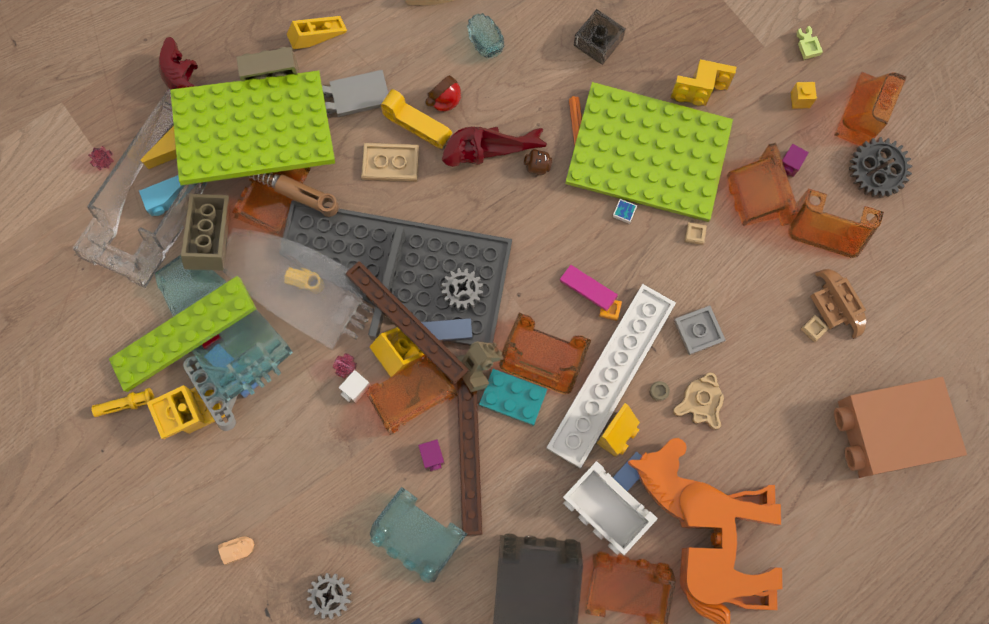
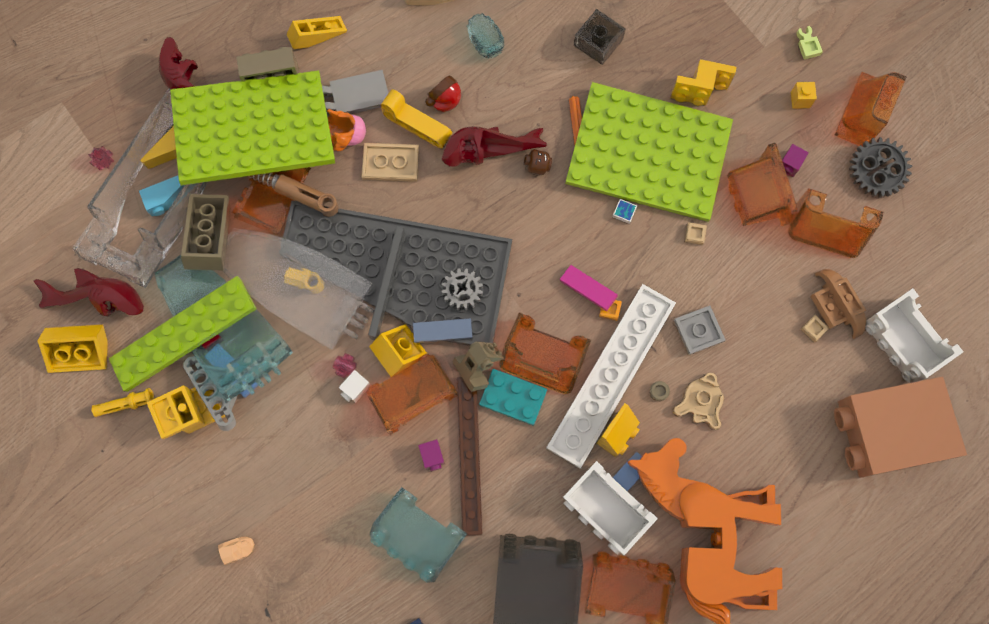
(74, 348): none -> yellow slope
(98, 290): none -> dark red piece
(332, 586): light grey gear -> none
(345, 129): none -> orange hair
(406, 322): reddish brown tile -> none
(910, 339): none -> white windscreen

